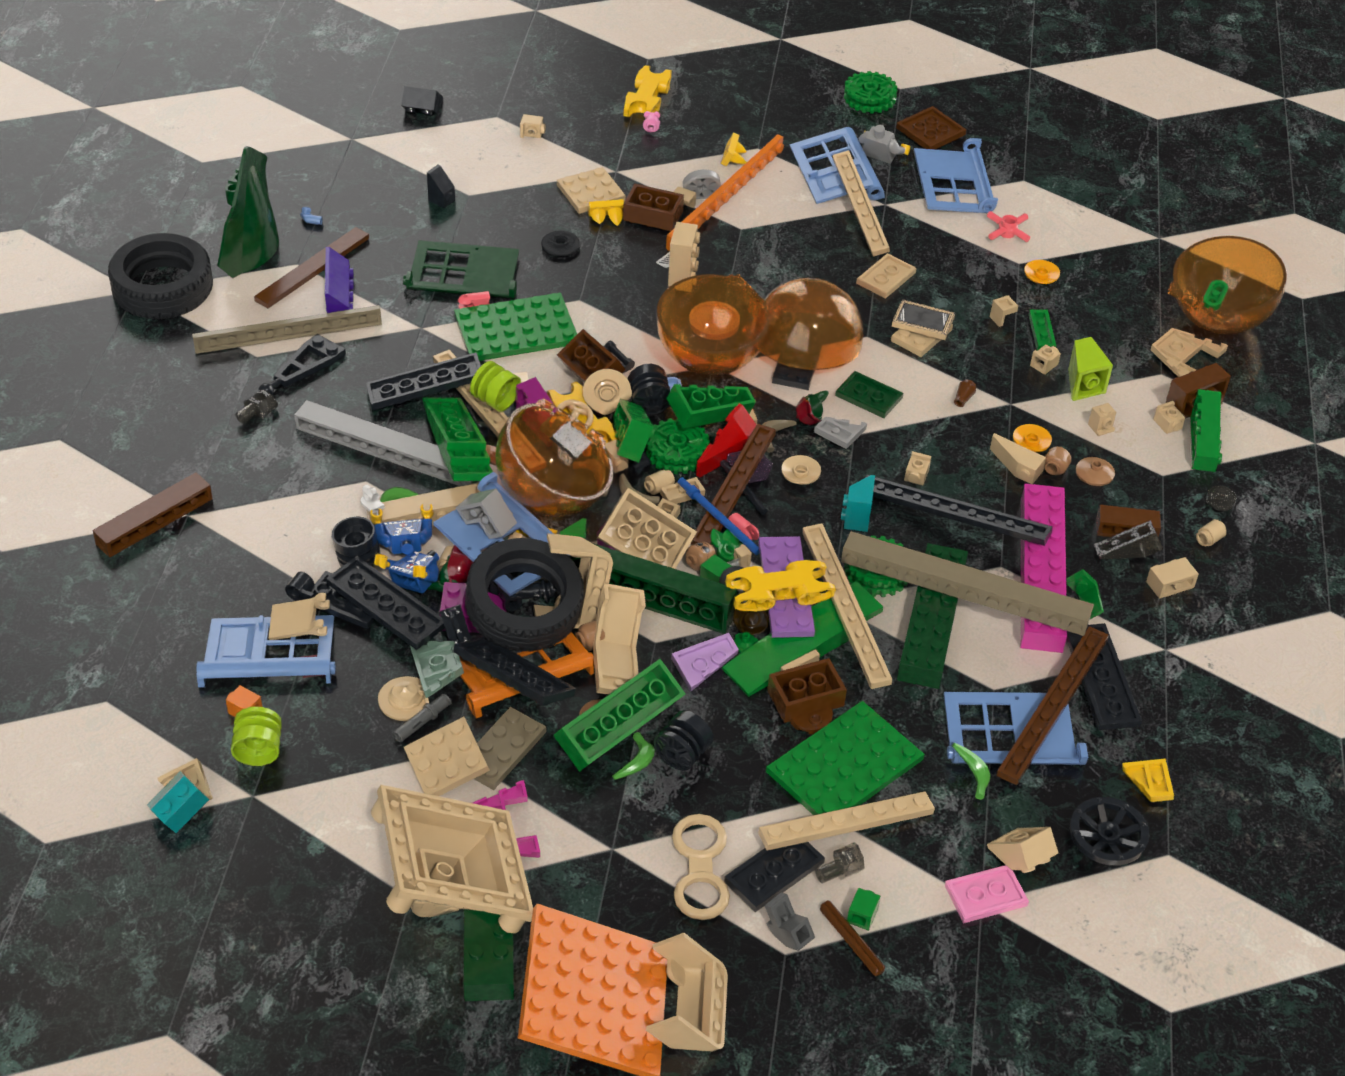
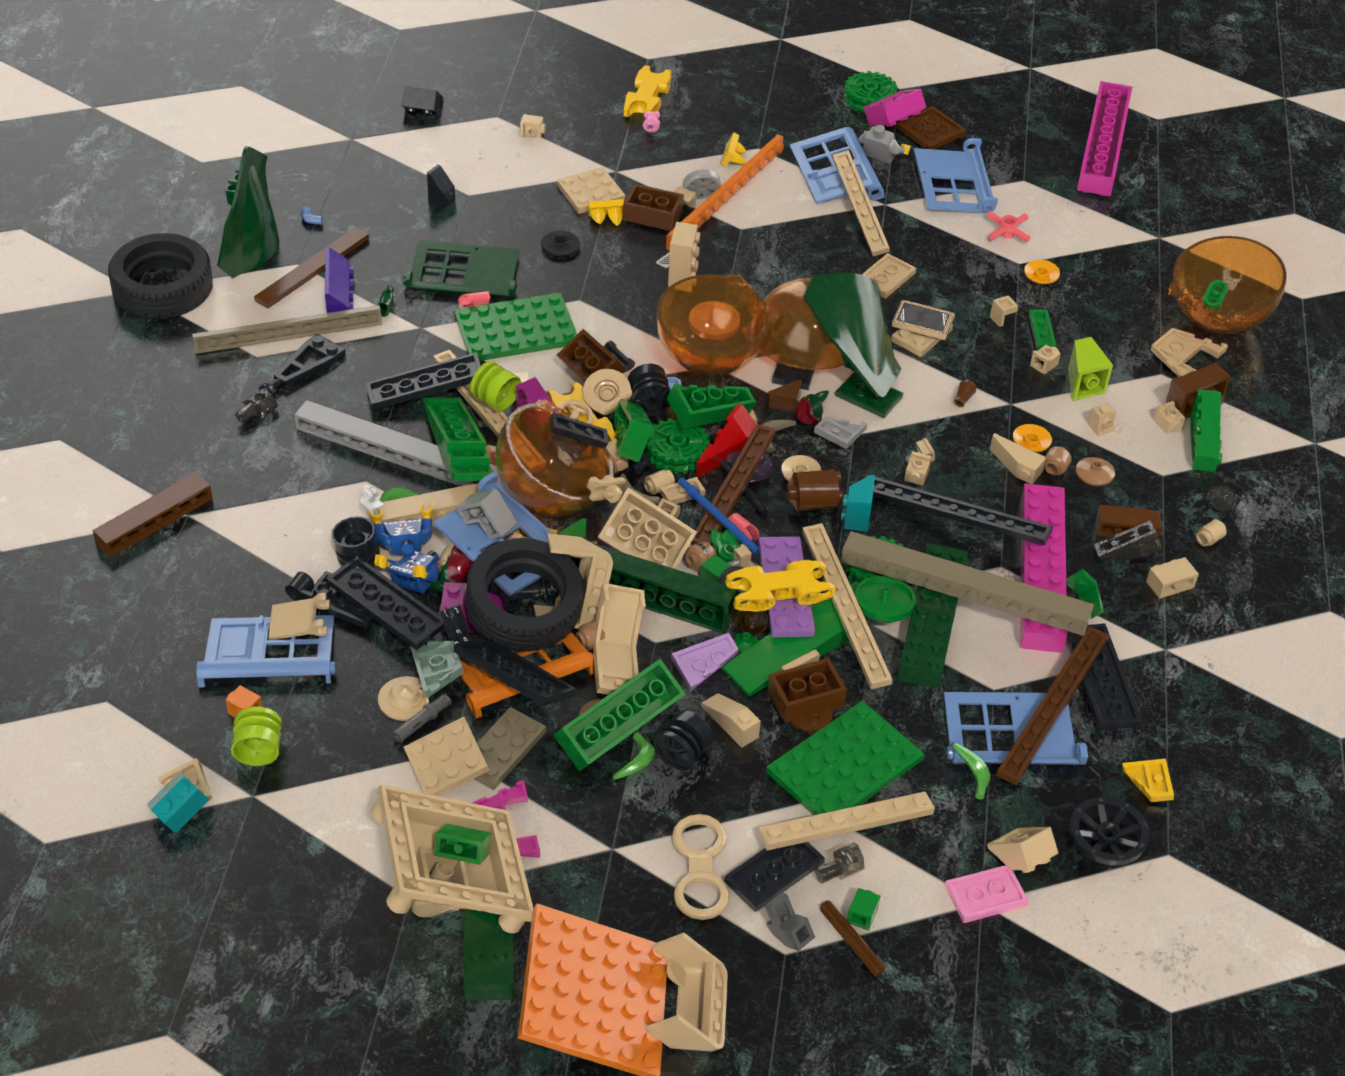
(386, 301): none -> dark green piece
(462, 844): none -> green brick
(578, 430): none -> black plate
(607, 488): none -> tan hips
(733, 718): none -> tan slope
(785, 397): none -> reddish brown slope
(815, 490): none -> reddish brown cylinder
(855, 322): none -> dark green windscreen
(885, 598): none -> green piece
(895, 108): none -> dark pink brick
(924, 448): none -> tan piece
(1105, 139): none -> dark pink brick

